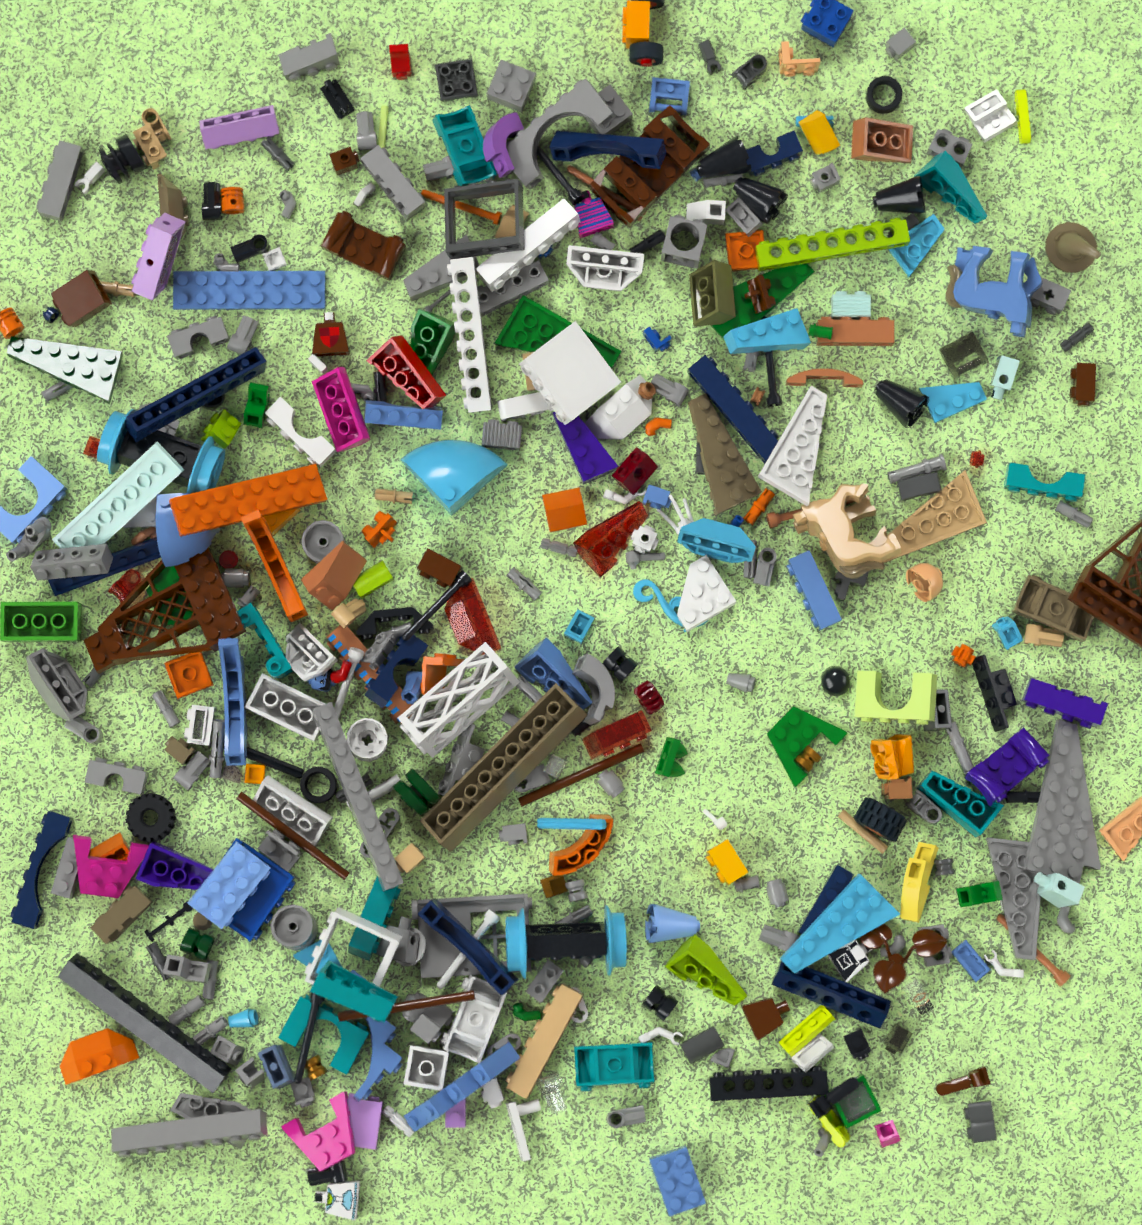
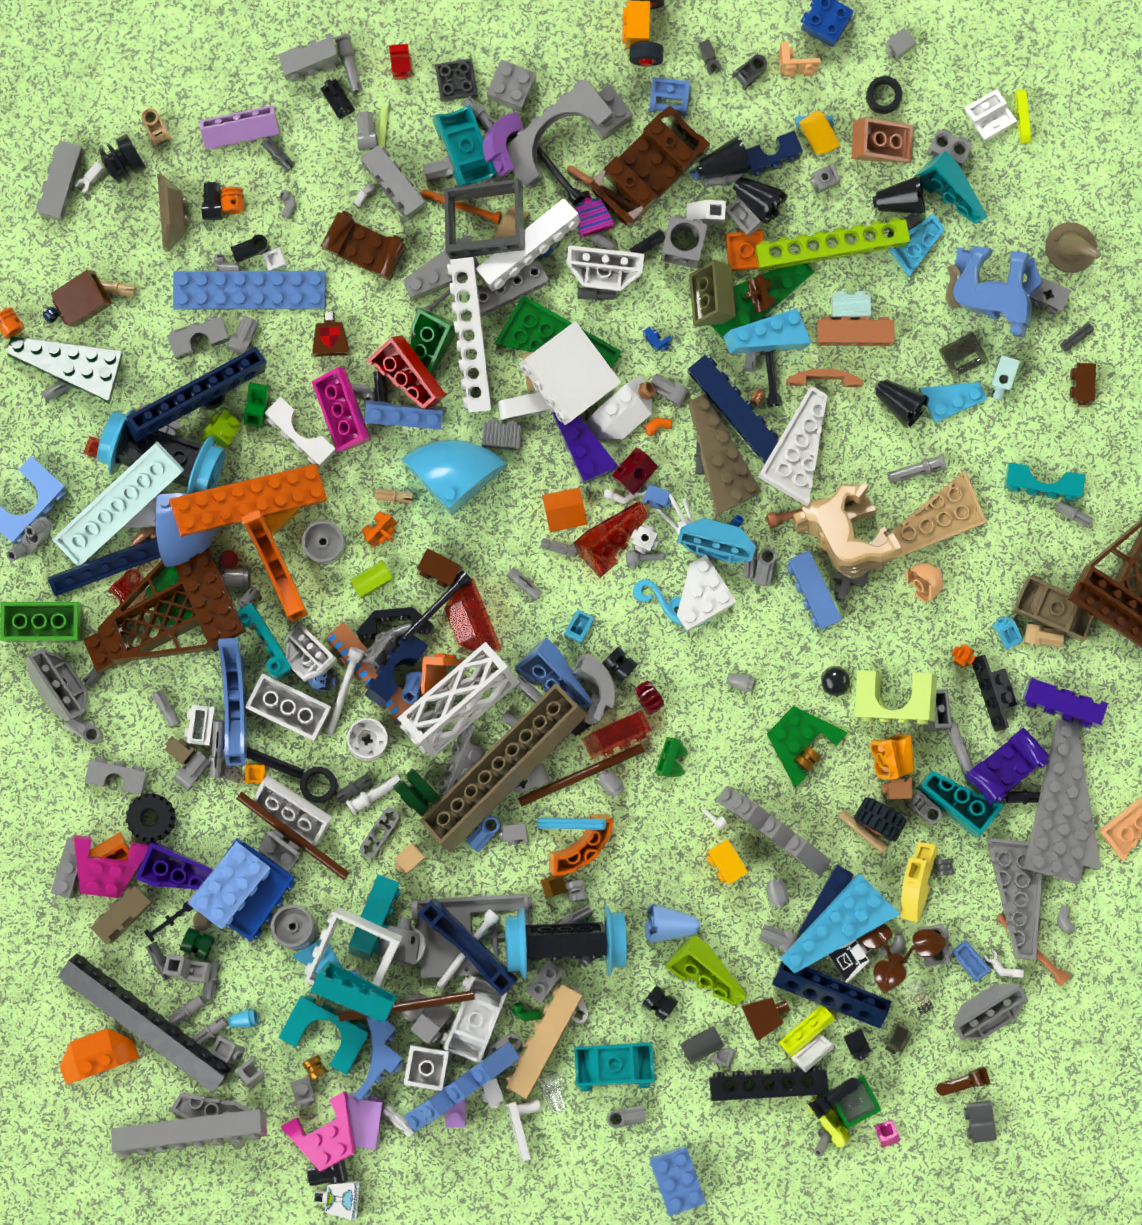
(28, 907): dark blue arch -> none
(71, 562): light grey brick -> none
(149, 143): tan bracket -> none
(157, 256): lavender brick -> none
(188, 674): orange plate -> none
(277, 1066): sand blue brick -> none
(316, 1000): black piece -> none
(319, 365): white tile -> none
(334, 575): nougat slope -> none
(341, 674): red arm -> none
(344, 160): reddish brown brick -> none
(347, 55): none -> light grey pin
(347, 613): tan piece -> none
(357, 796): light grey brick -> none
(479, 112): none -> light grey pin
(483, 834): none -> medium blue piece
(555, 766): clear piece -> none
(575, 145): dark blue arch -> none
(592, 293): none -> dark grey axle
(659, 1031): white arm -> none
(746, 883): light grey pin -> none
(759, 506): orange pin -> none
(774, 830): none -> light grey arch
(820, 331): green pin -> none
(919, 485): dark grey slope -> none
(977, 457): clear red plate -> none
(979, 894): green brick -> none
(989, 1011): none -> light grey wedge
(1058, 889): light aqua torso -> none

